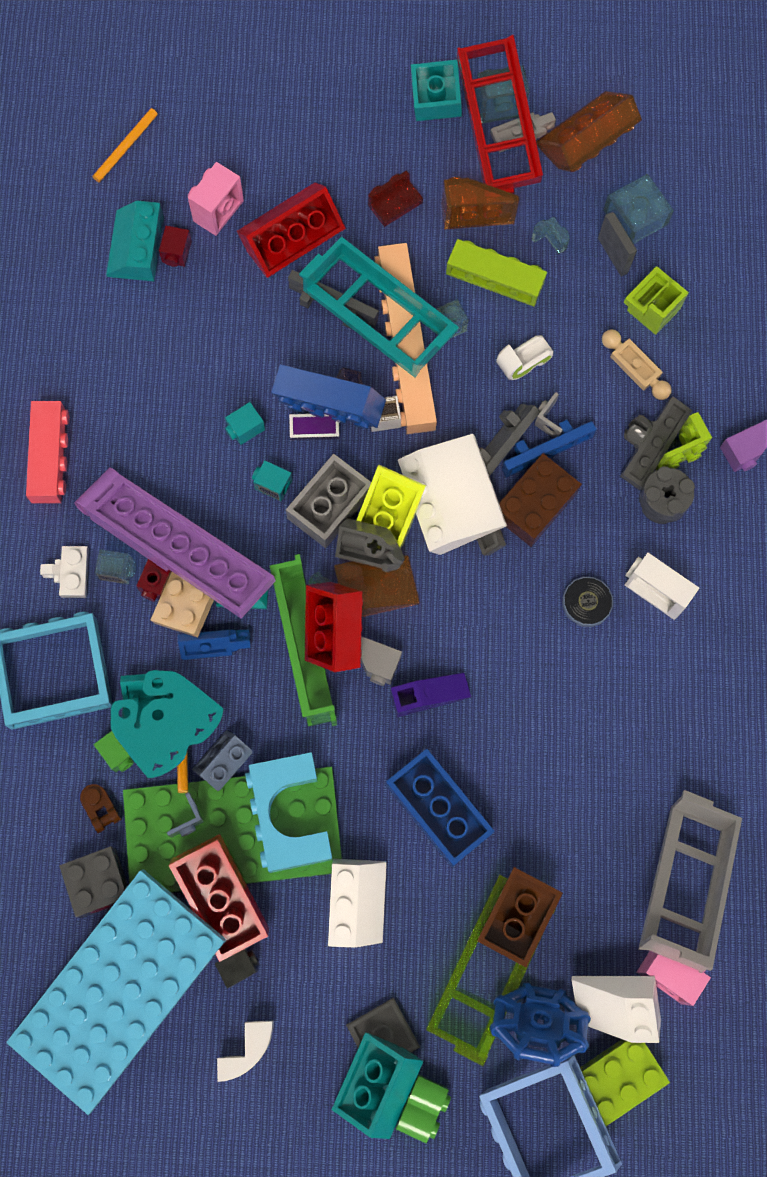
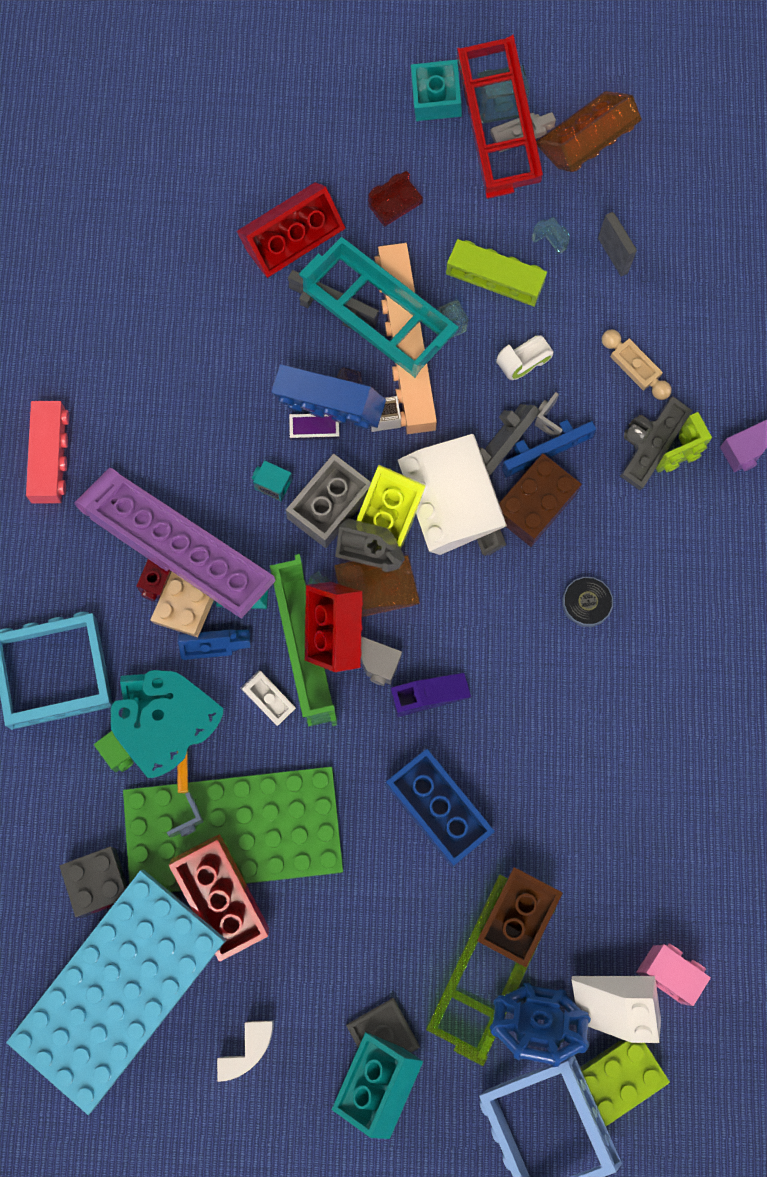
(69, 571): white hinge -> none
(93, 800): reddish brown plate -> none
(115, 566): clear light blue brick -> none
(125, 145): light orange bar -> none
(136, 241): teal slope -> none
(175, 246): dark red brick -> none
(215, 198): bright pink brick -> none
(222, 760): sand blue bracket -> none
(237, 967): pearl dark grey brick -> none
(244, 424): teal brick -> none
(267, 782): medium azure arch -> none
(268, 697): none -> white slope
(357, 903): white slope -> none
(422, 1109): bright green brick -> none
(476, 204): clear orange slope -> none
(639, 208): clear light blue brick -> none
(656, 300): lime plate -> none
(660, 585): white window -> none
(668, 482): dark grey brick -> none
(704, 812): light grey piece -> none

